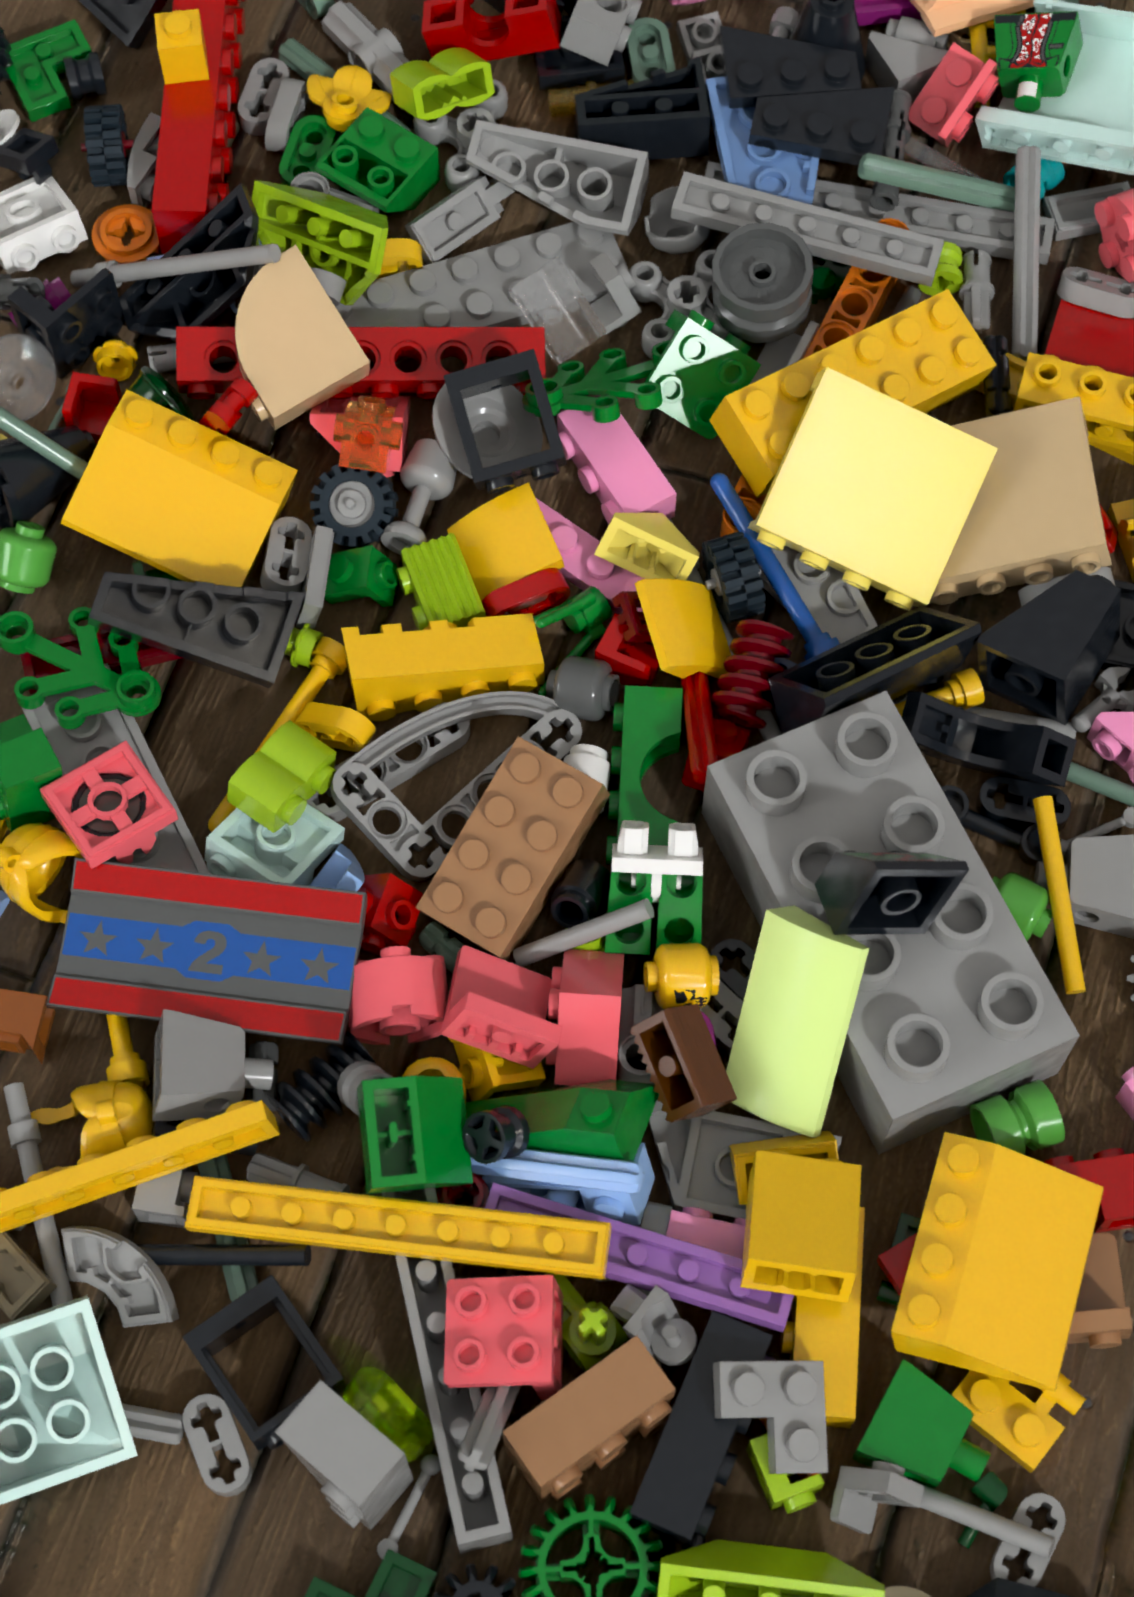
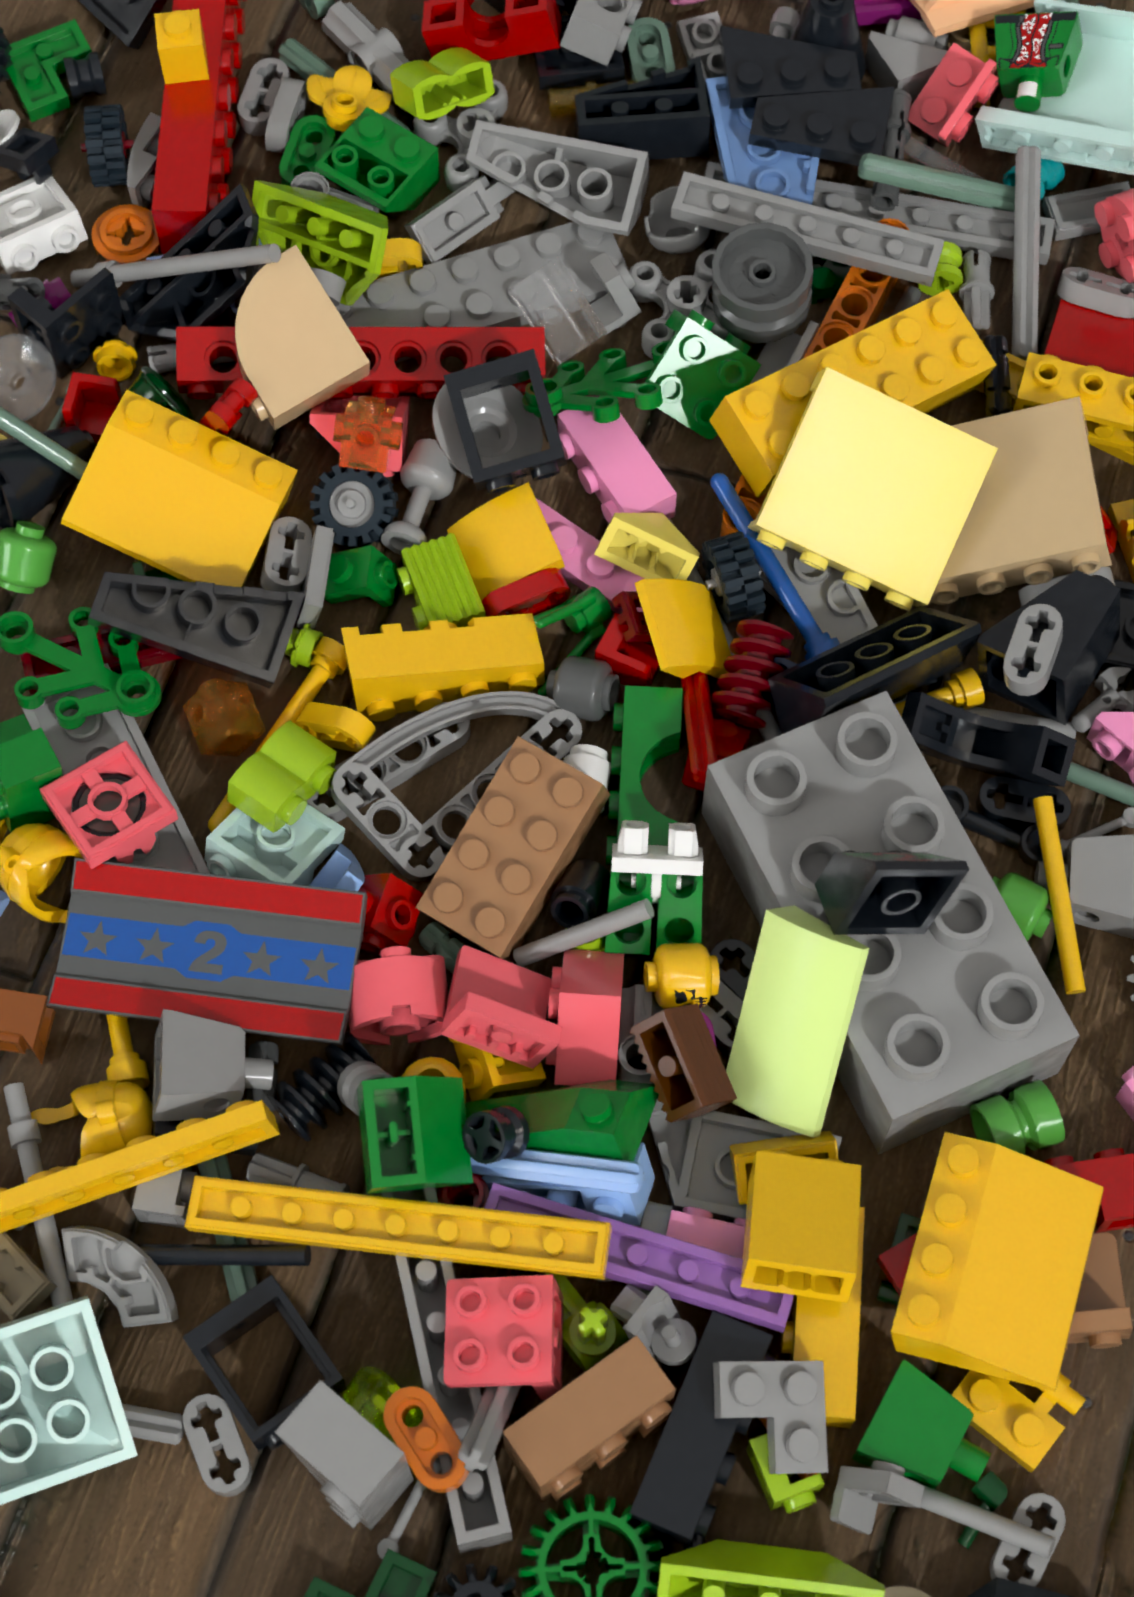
(223, 717): none -> clear orange brick
(427, 1440): none -> orange plate
(1022, 647): none -> light grey beam

